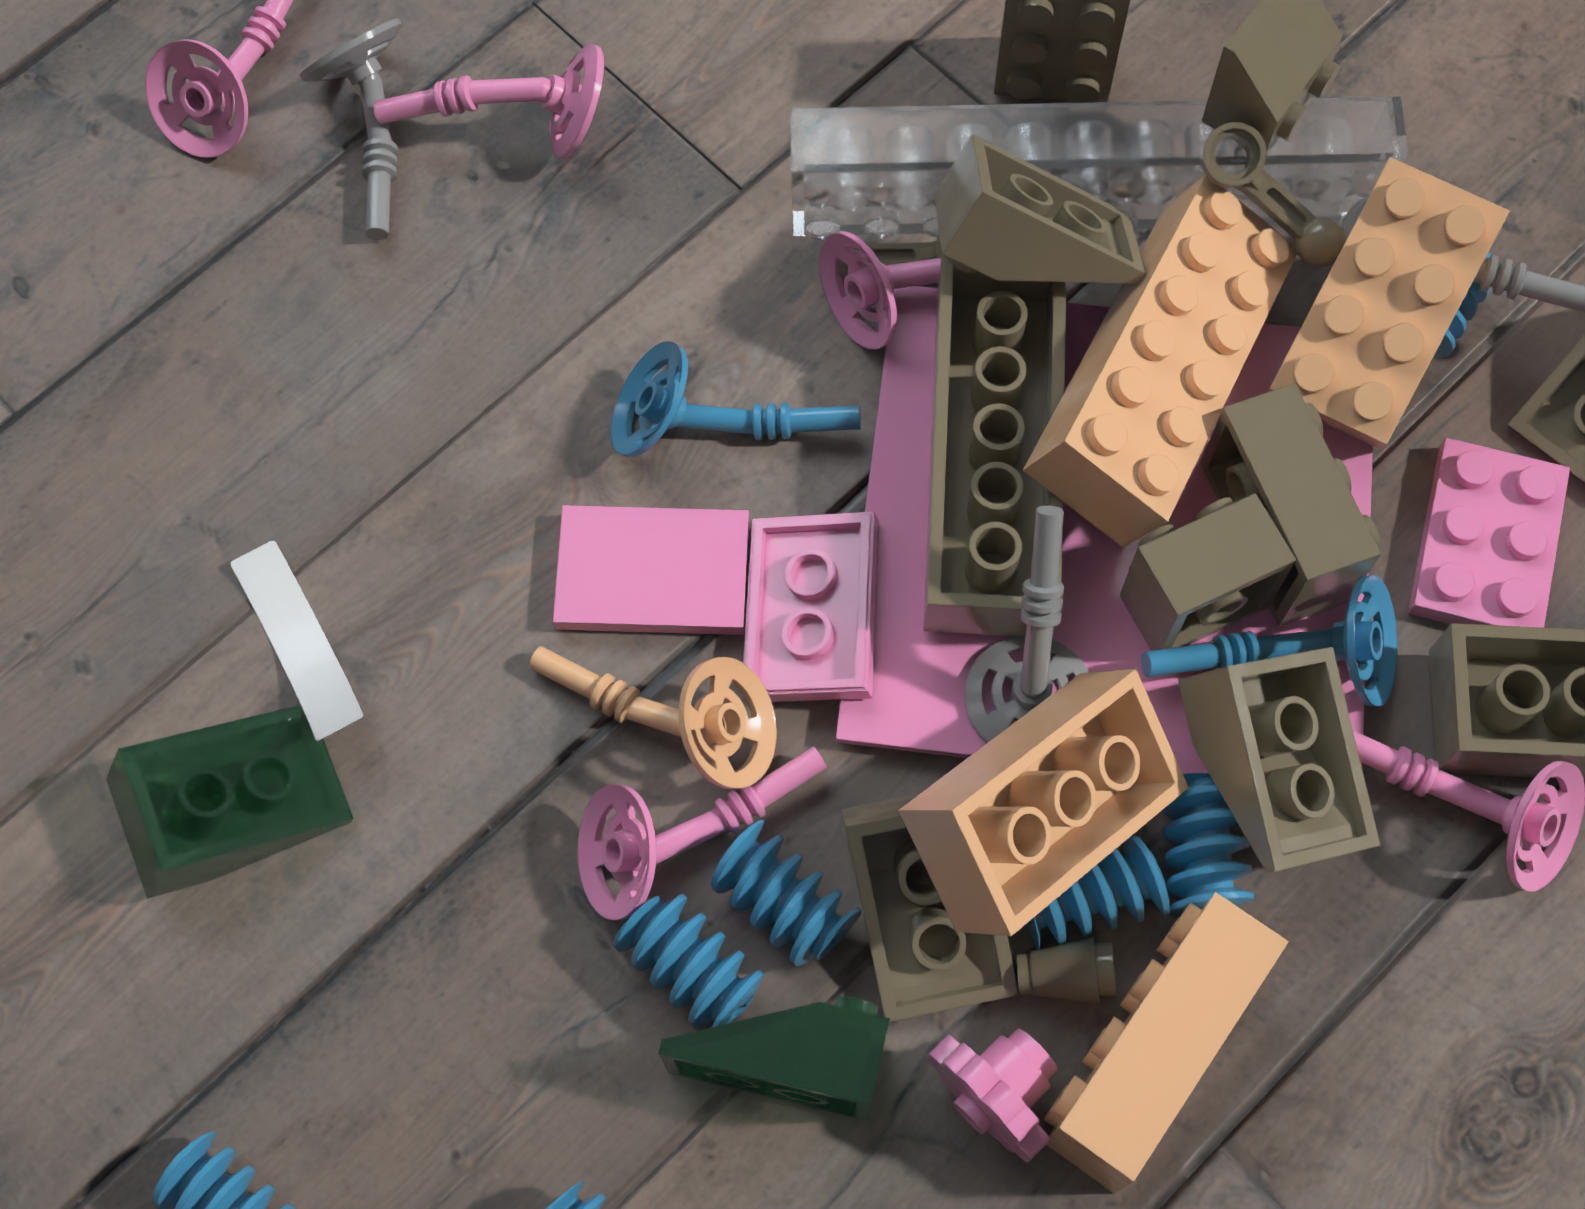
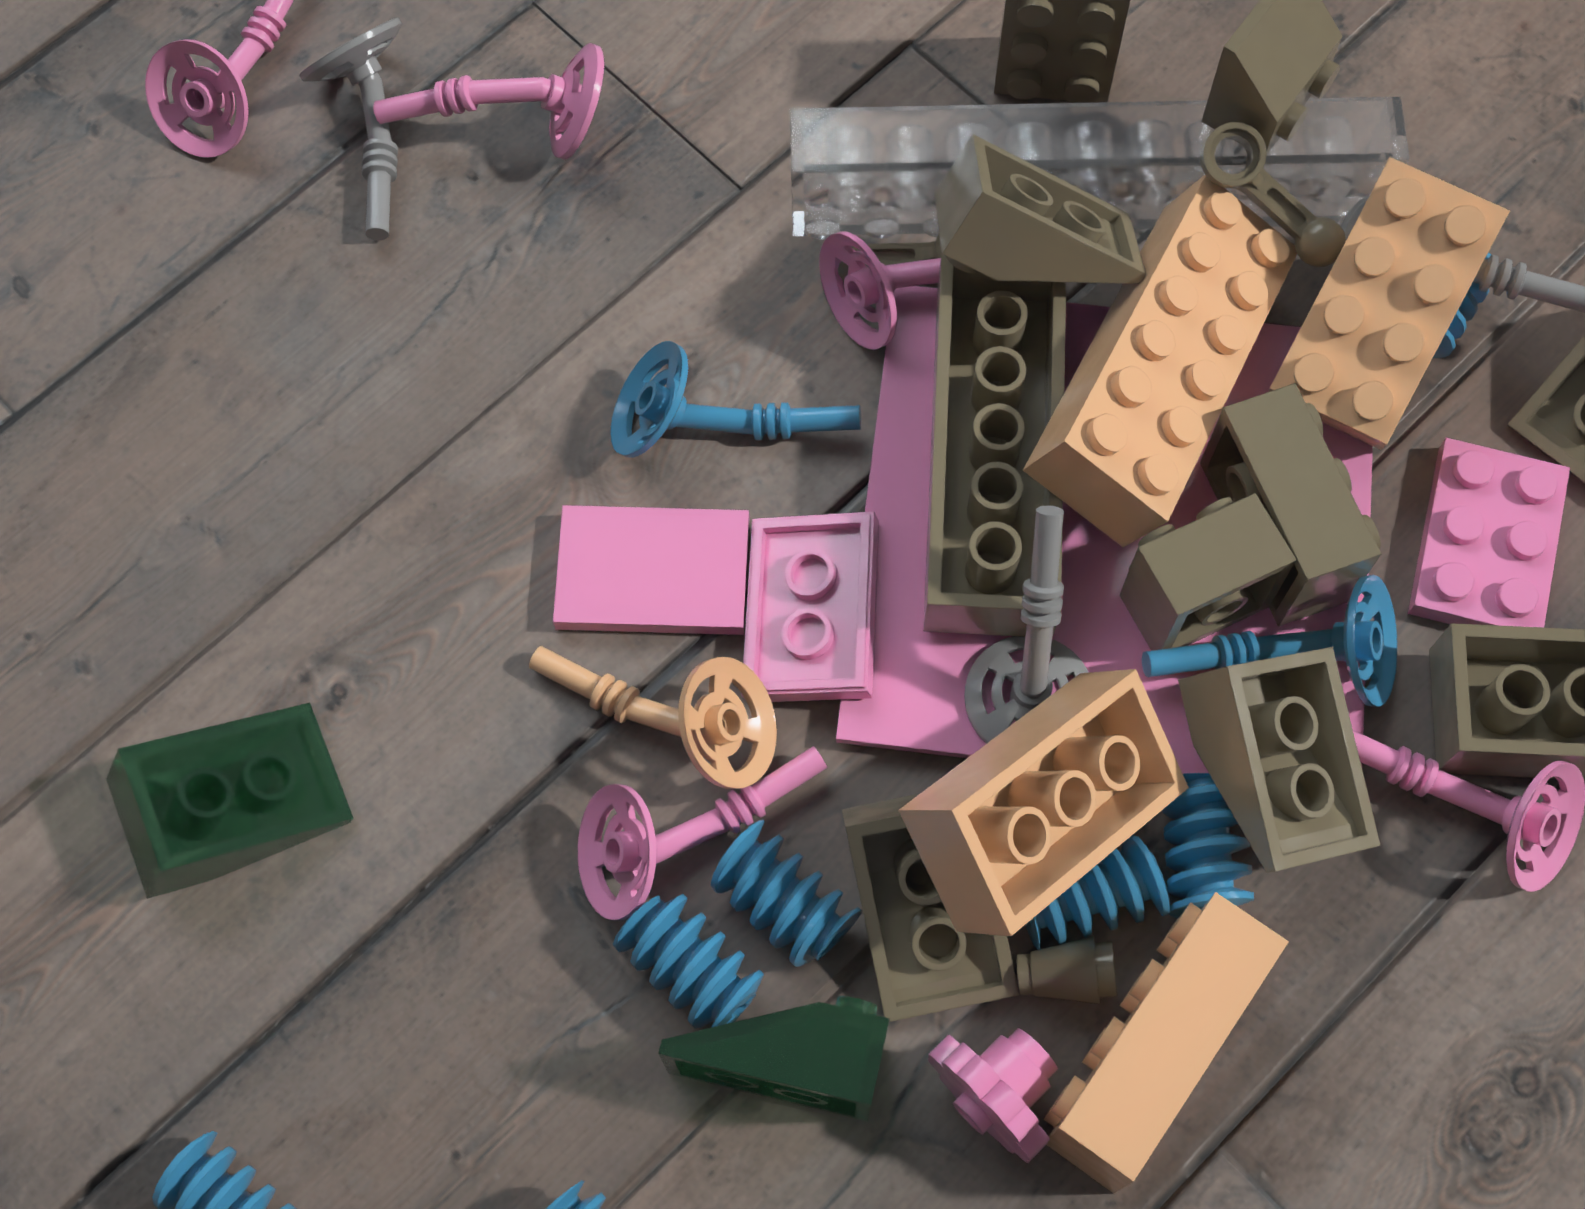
(297, 640): white sticker -> none

